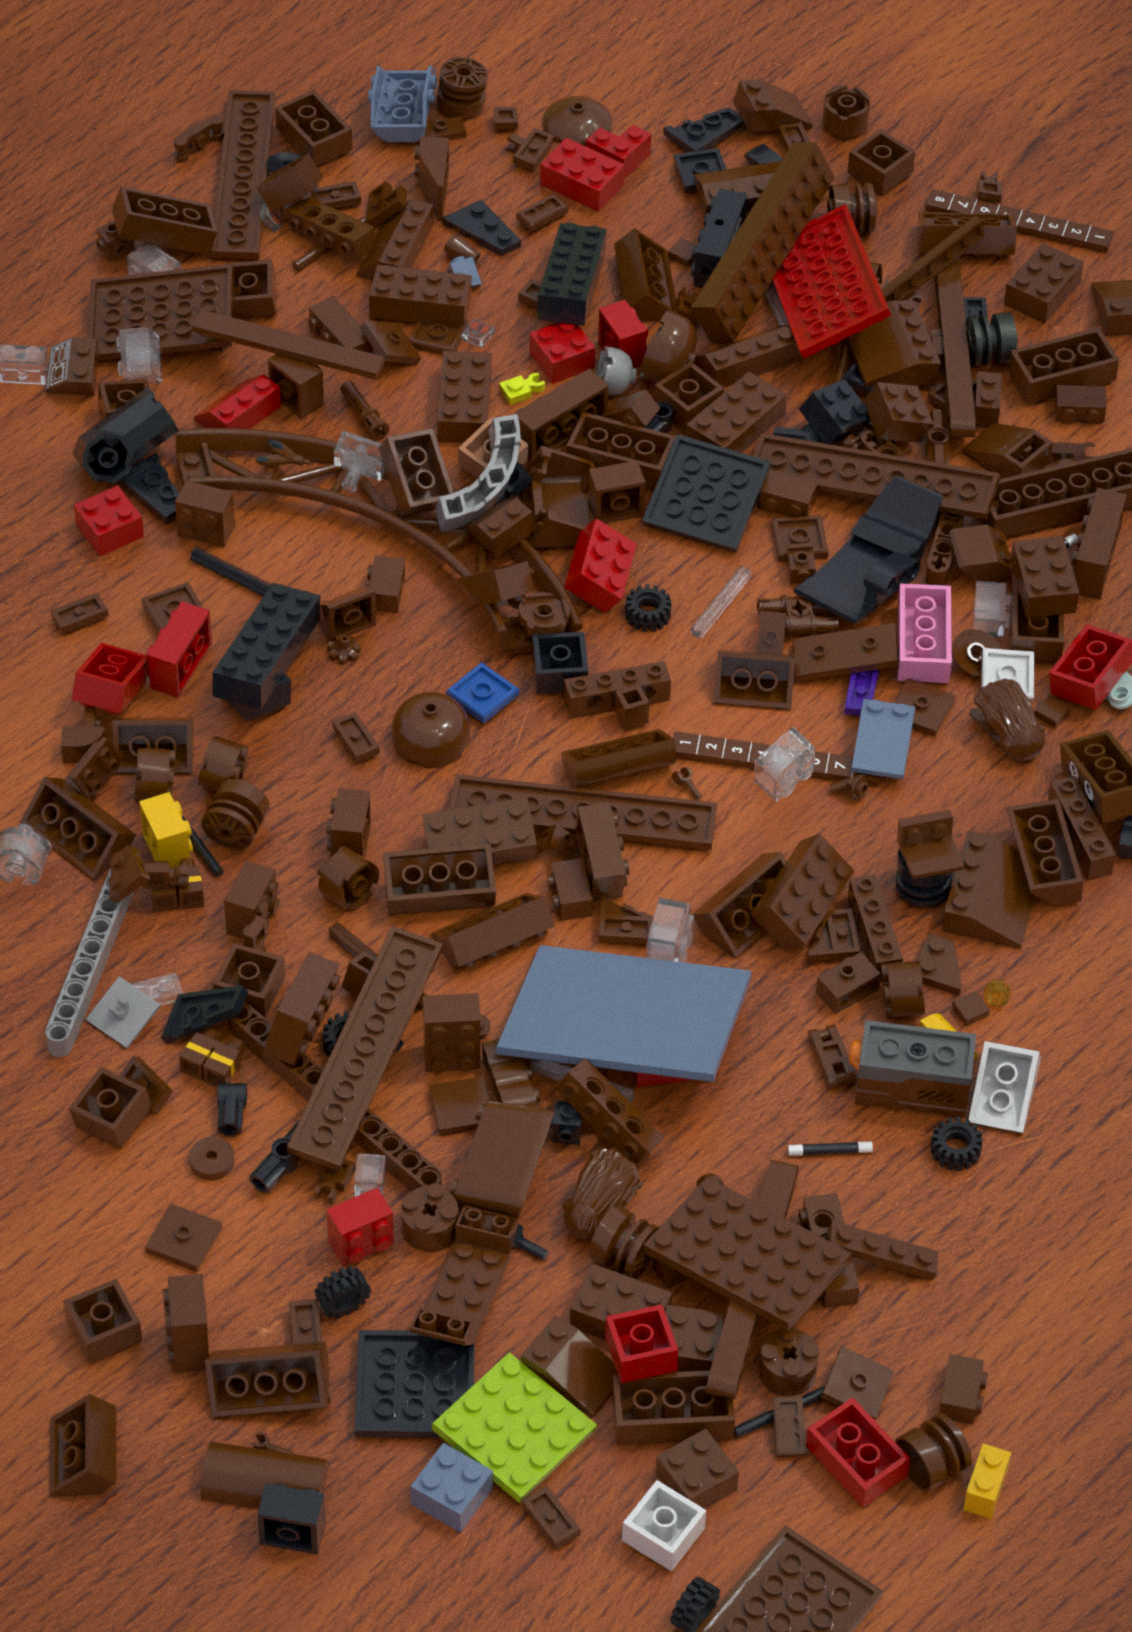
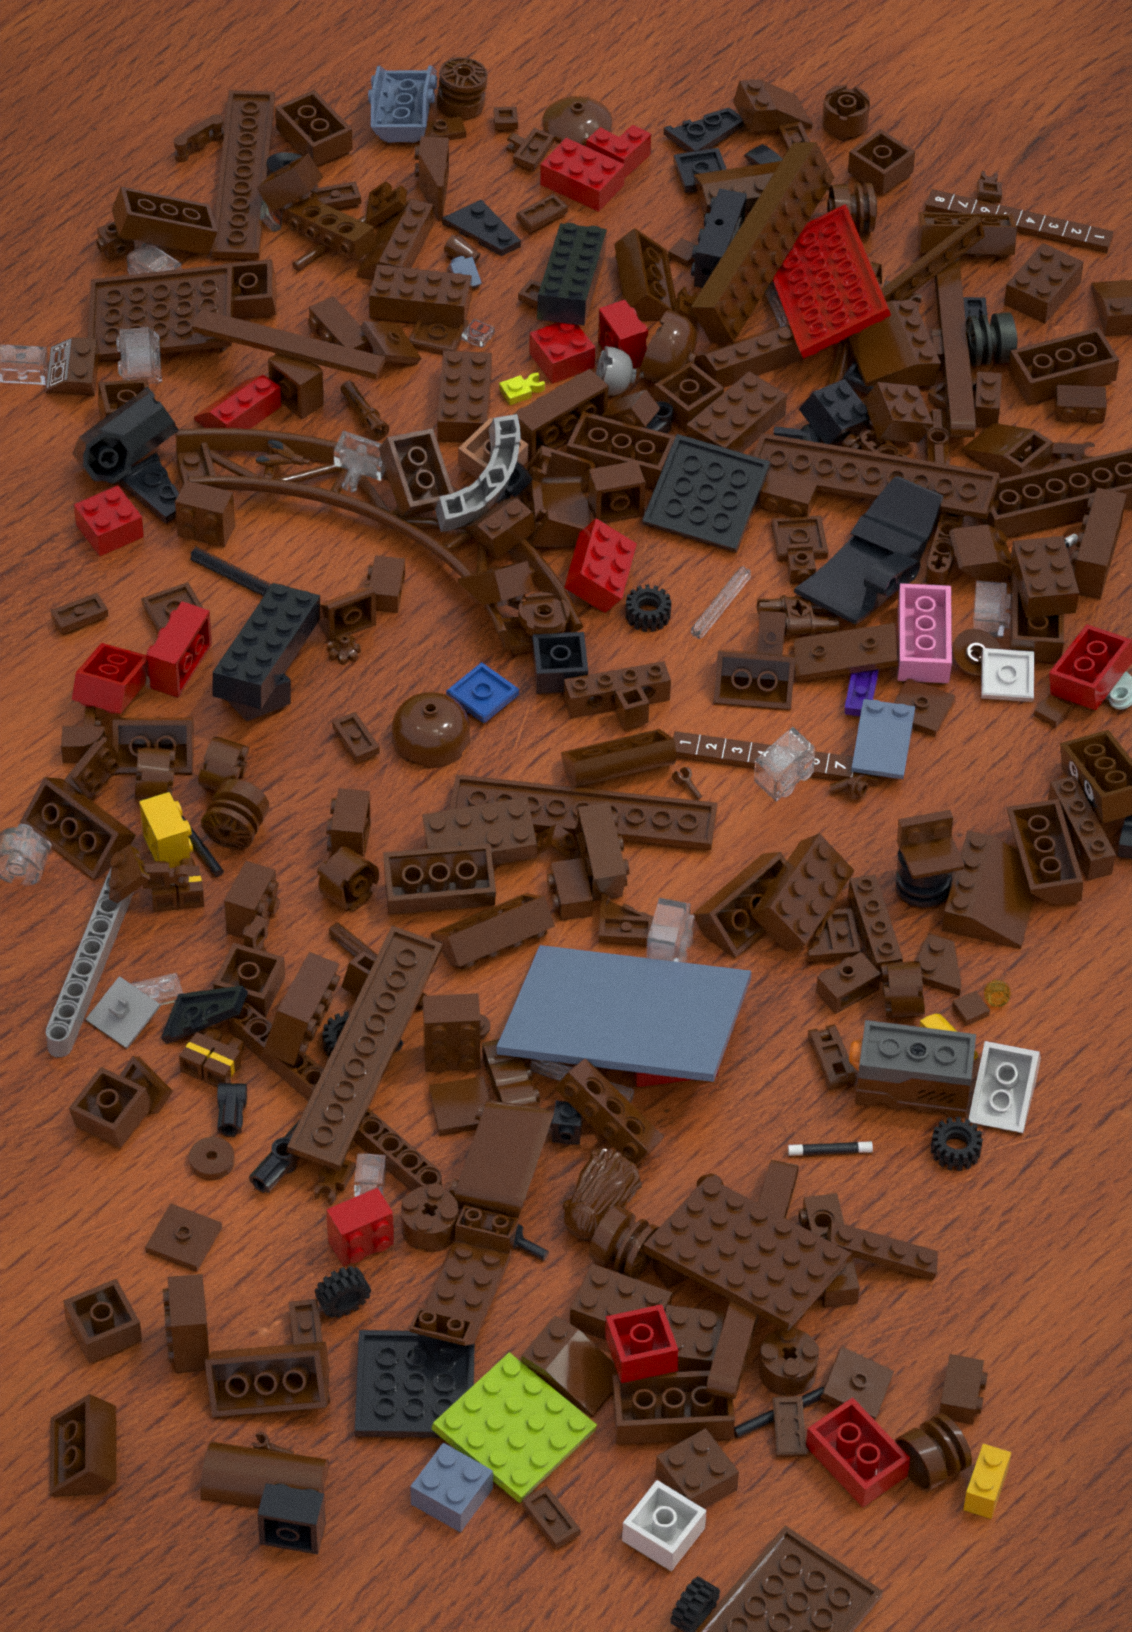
(1009, 719): reddish brown hair -> none

